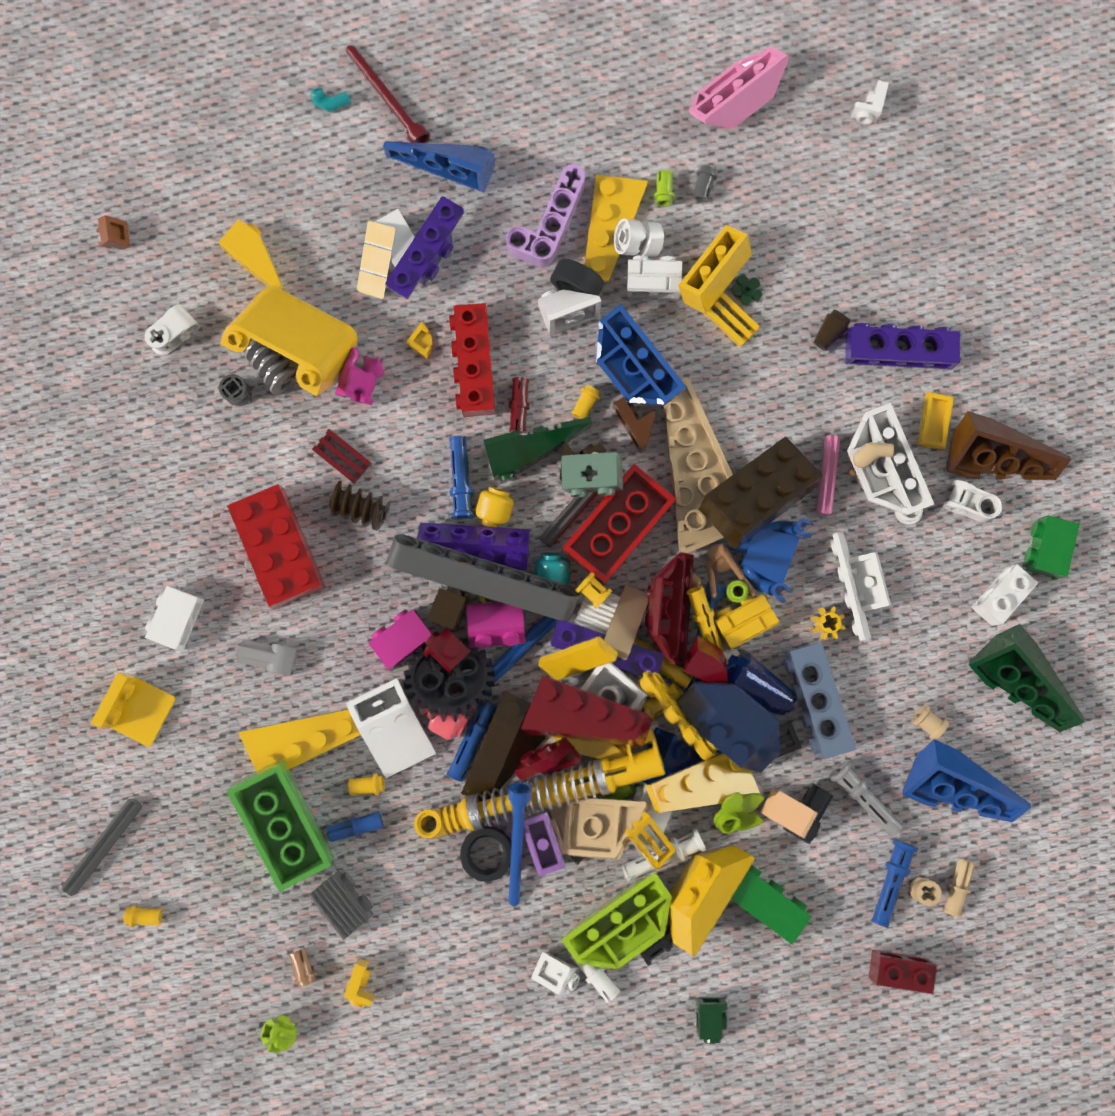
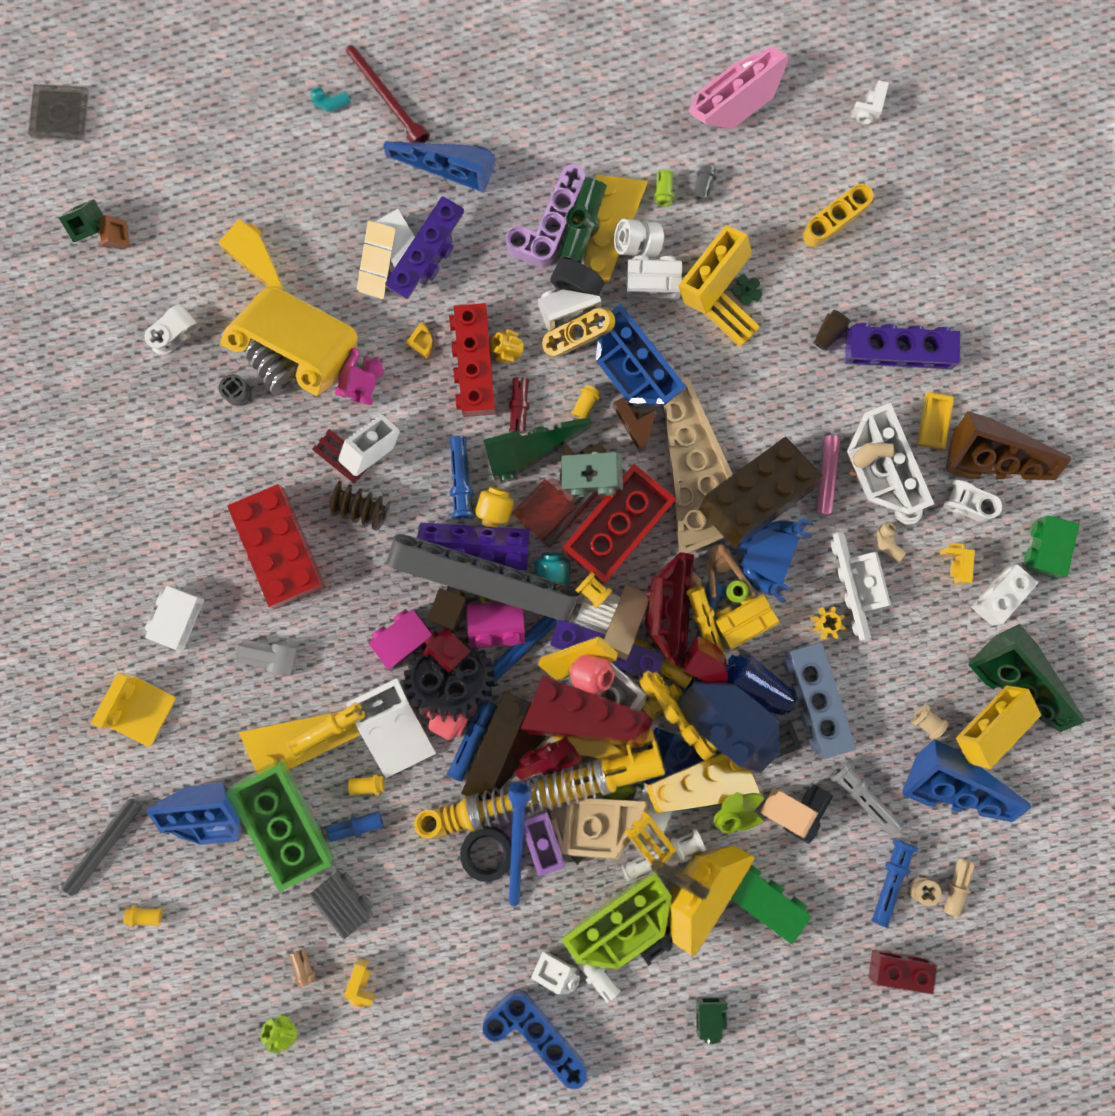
(58, 112): none -> clear smoke tile
(82, 220): none -> dark green brick
(198, 815): none -> blue wedge
(334, 724): none -> yellow pin
(368, 445): none -> white brick
(506, 346): none -> yellow gear
(538, 1041): none -> blue beam
(544, 510): none -> clear red piece
(583, 220): none -> dark green piece
(590, 333): none -> yellow beam
(591, 674): none -> coral head
(680, 879): none -> clear smoke tile
(845, 207): none -> yellow beam
(886, 544): none -> tan arm
(963, 566): none -> yellow bracket
(998, 726): none -> yellow brick

